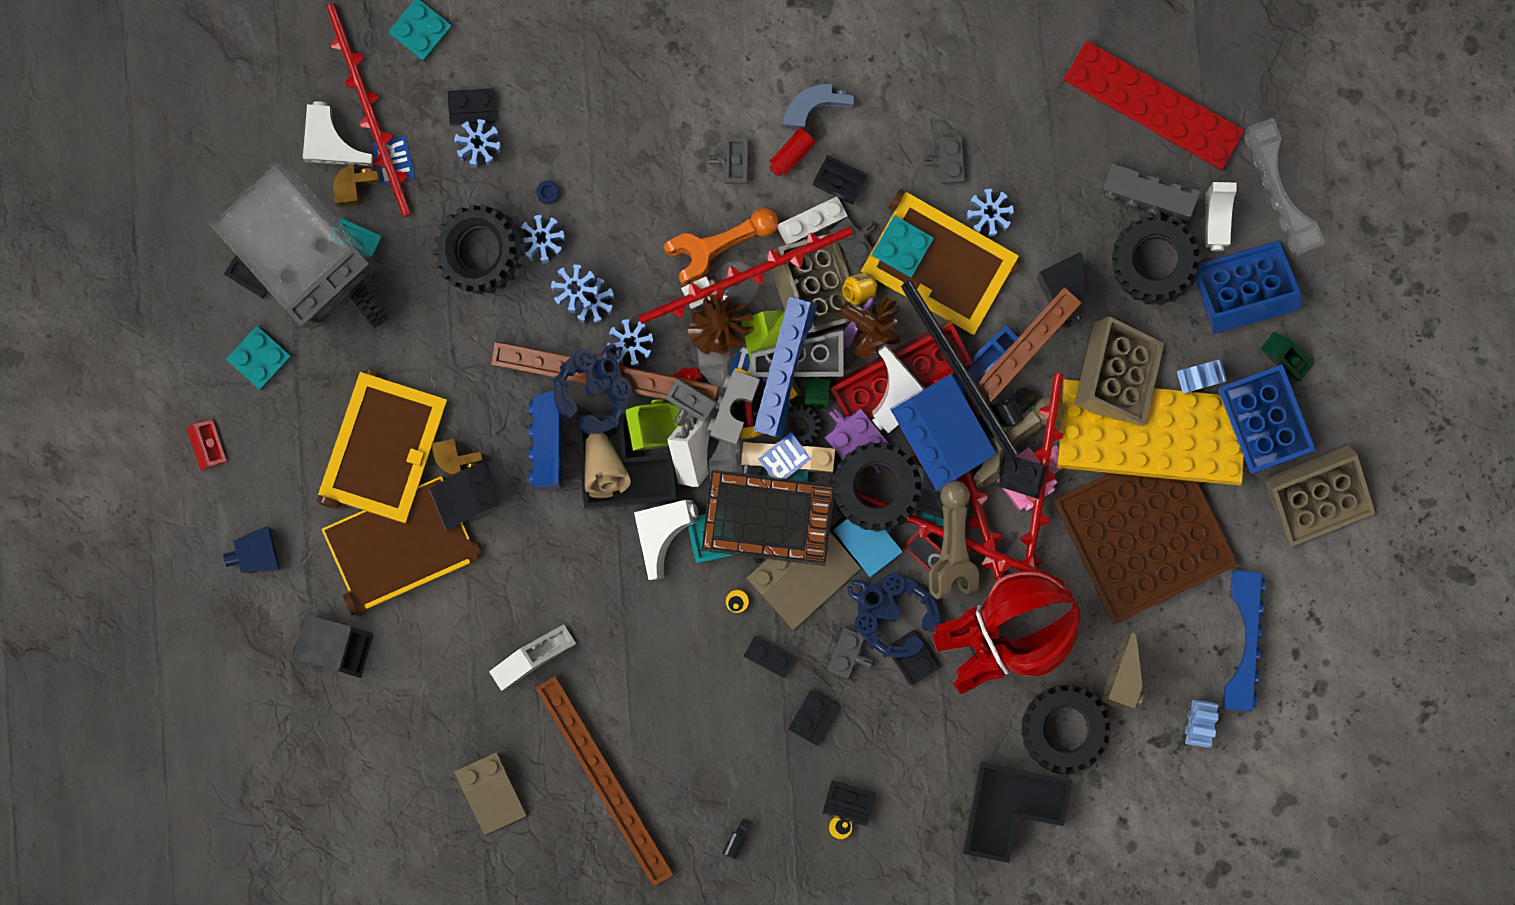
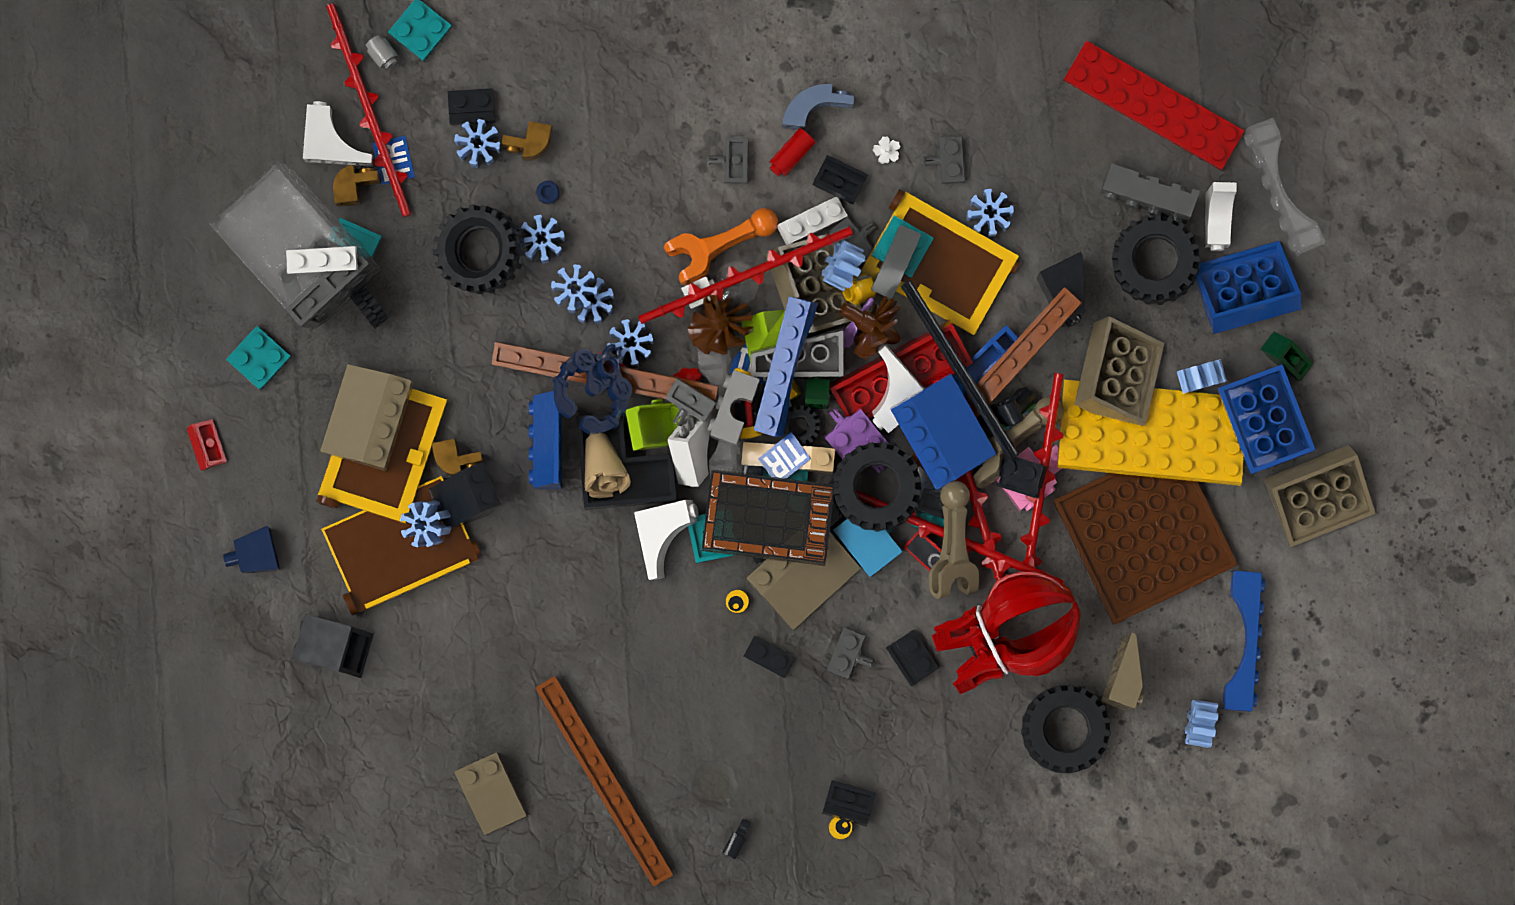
(242, 275): black tile -> none
(322, 260): none -> white plate
(367, 417): none -> dark tan slope
(382, 52): none -> light grey brick
(428, 534): none -> light blue gear
(531, 657): white arch -> none
(534, 145): none -> pearl gold brick
(813, 717): black plate -> none
(843, 265): none -> light blue gear
(886, 609): dark blue piece -> none
(887, 150): none -> white plant
(895, 261): none -> dark grey slope
(1002, 798): black piece -> none

